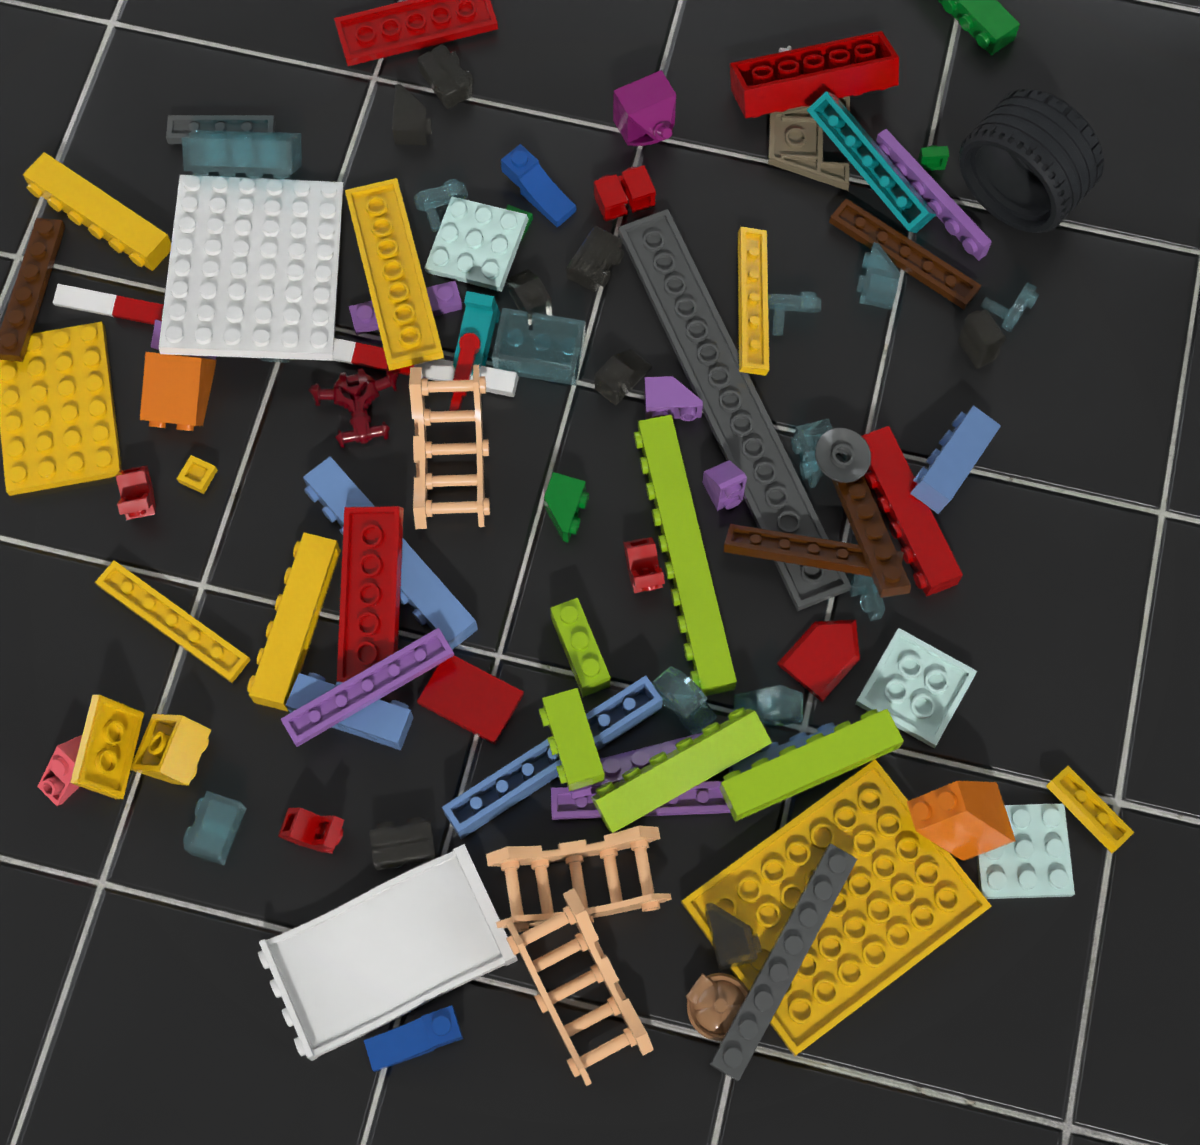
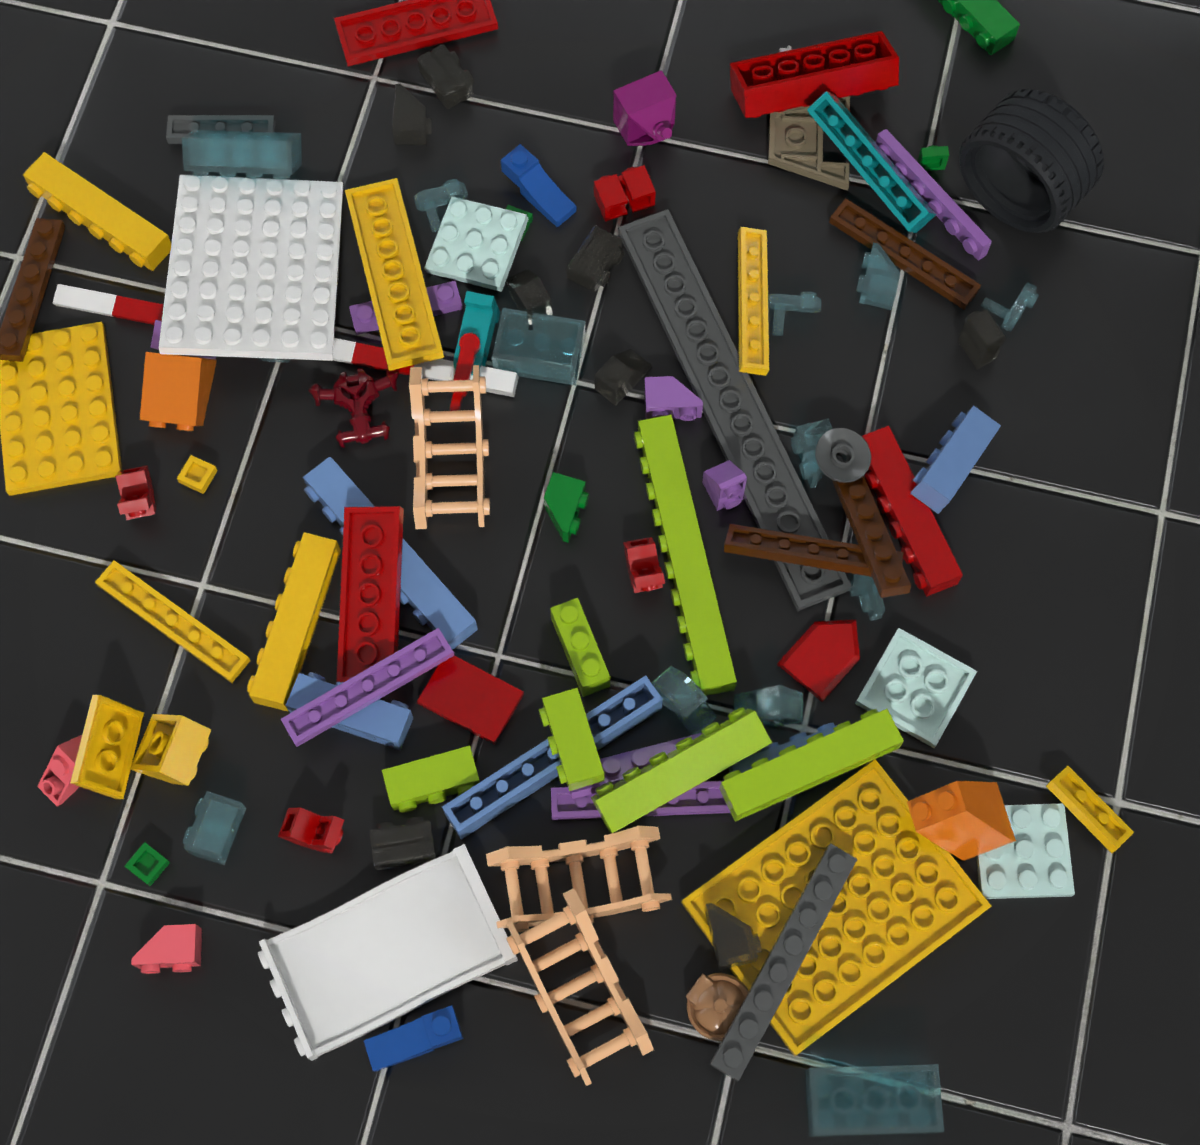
(147, 864): none -> green plate
(171, 947): none -> coral slope
(430, 779): none -> lime brick
(874, 1100): none -> clear light blue brick

